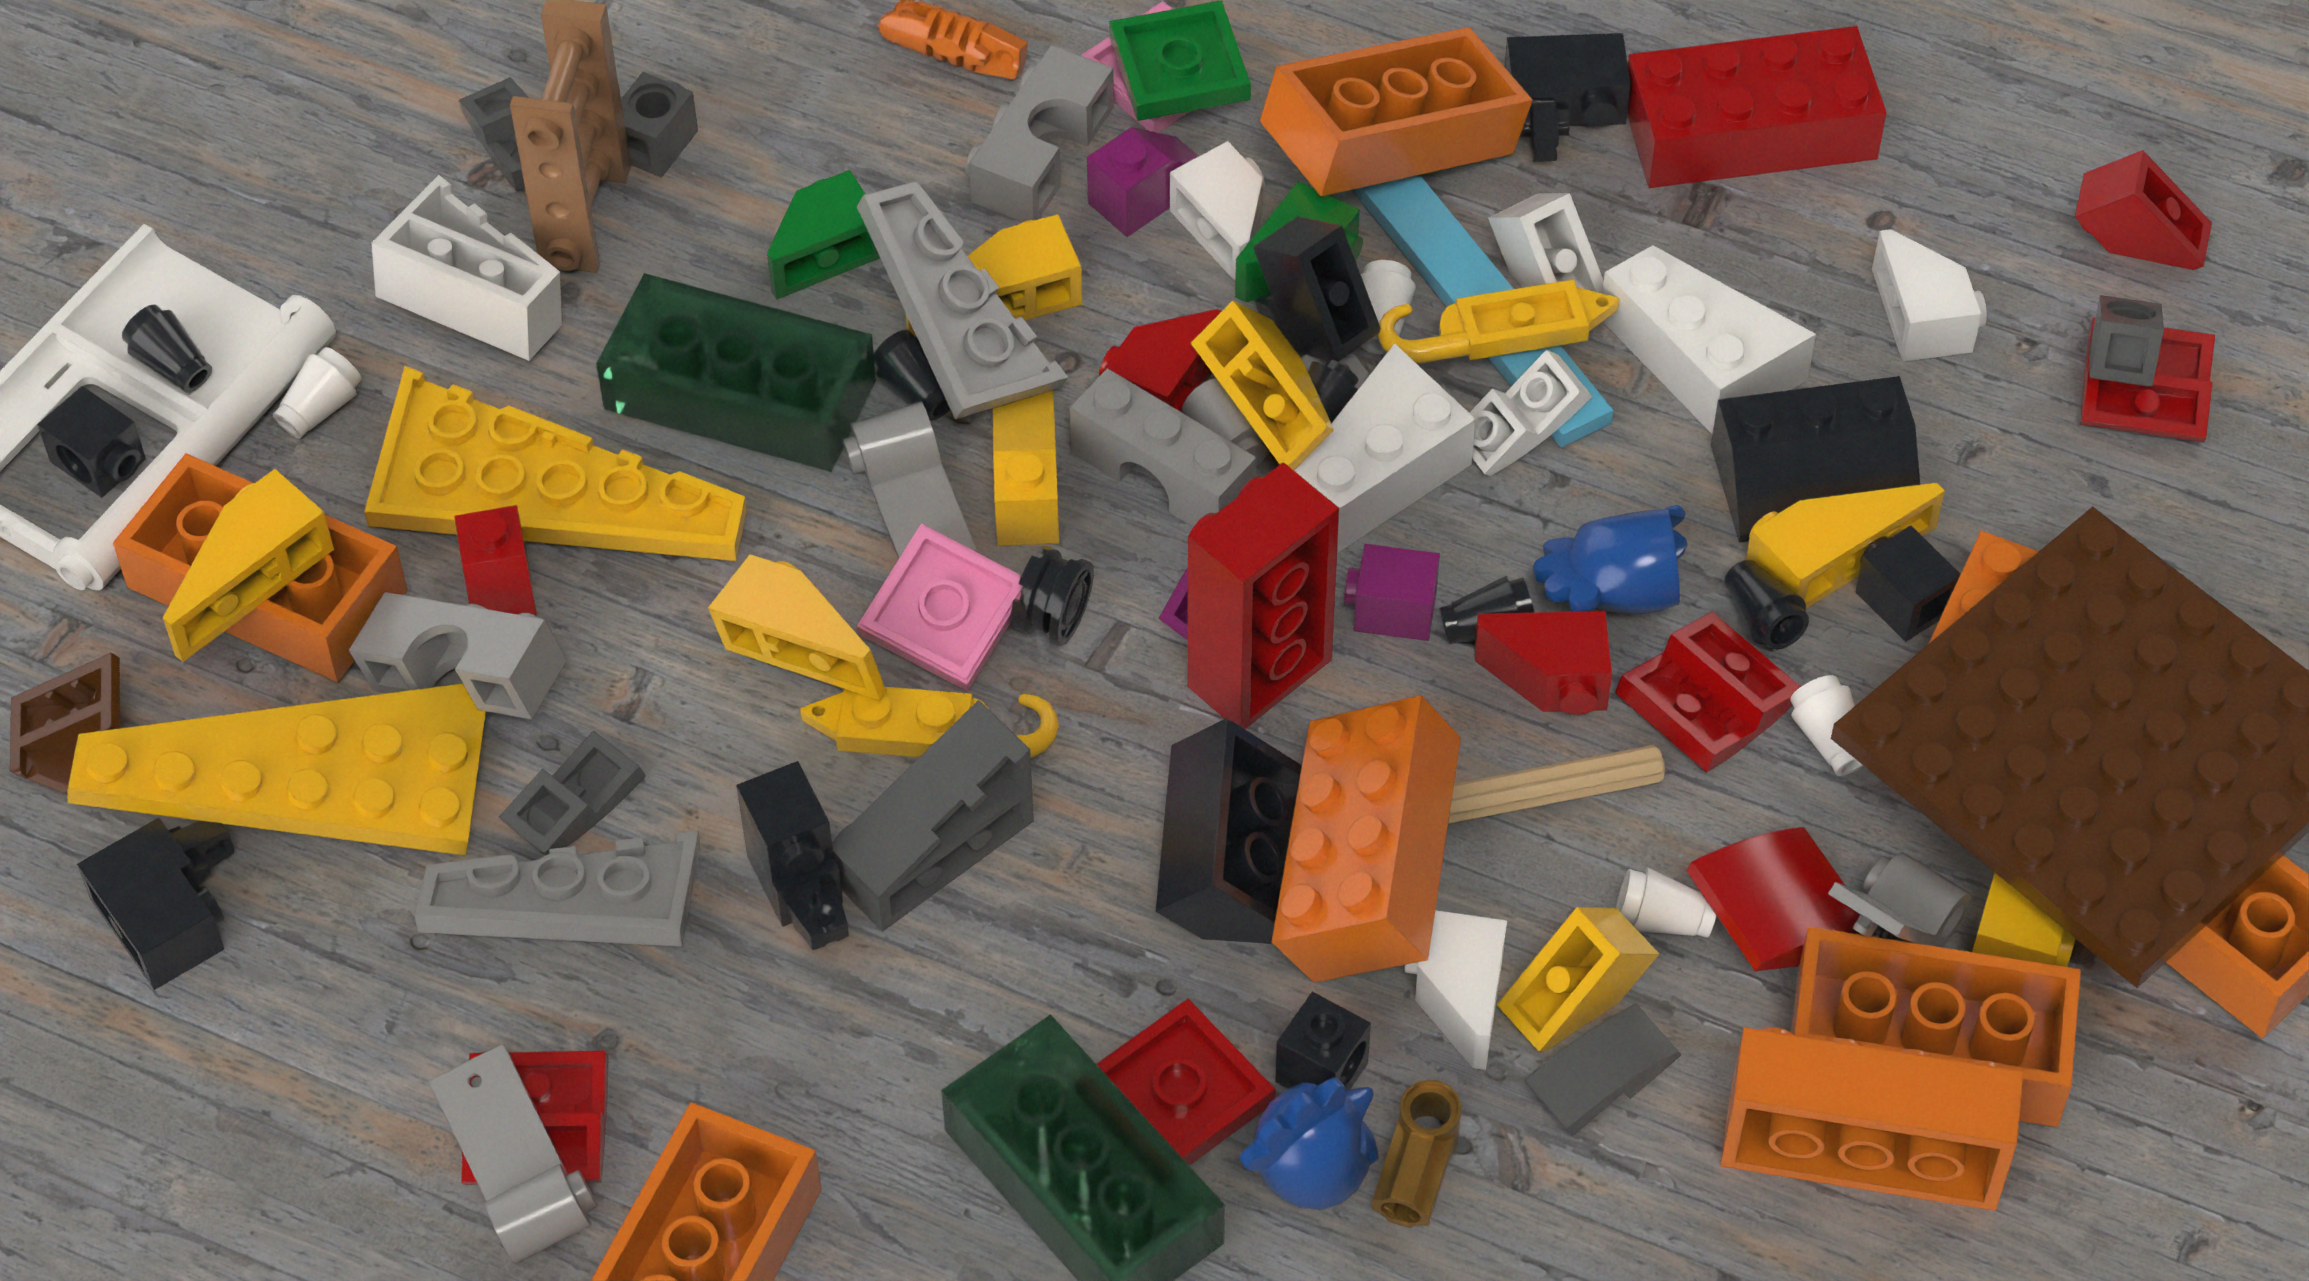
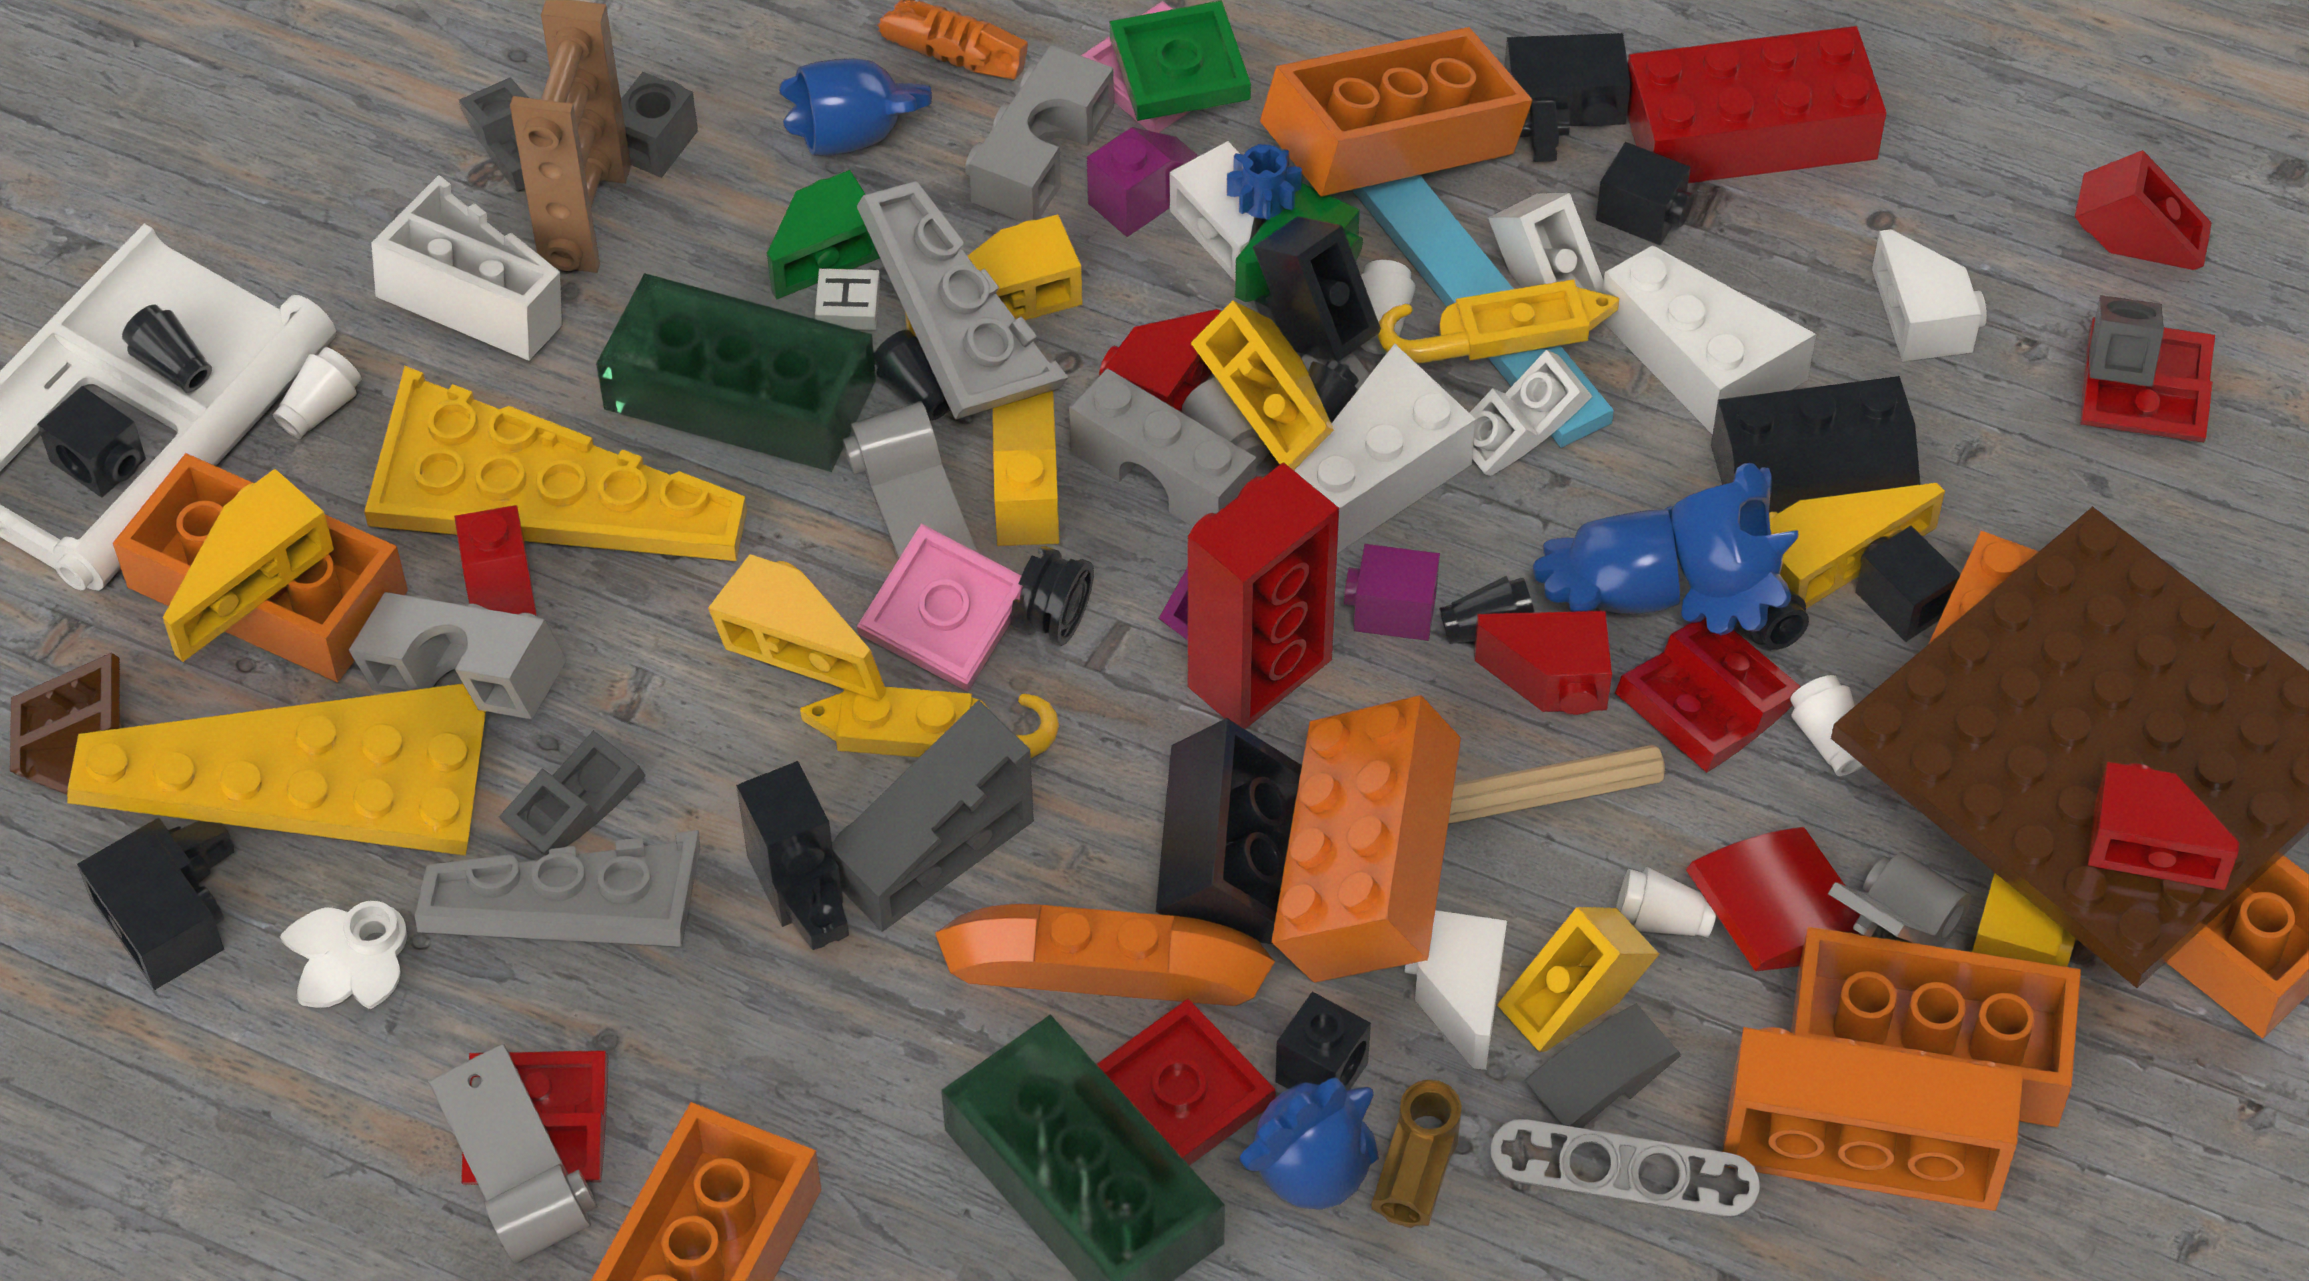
(342, 959): none -> white plate
(847, 104): none -> blue piece
(848, 298): none -> white tile
(1104, 953): none -> orange brick
(1264, 181): none -> blue gear
(1625, 1156): none -> light grey beam
(1644, 194): none -> black brick
(1730, 553): none -> blue piece
(2158, 829): none -> red slope

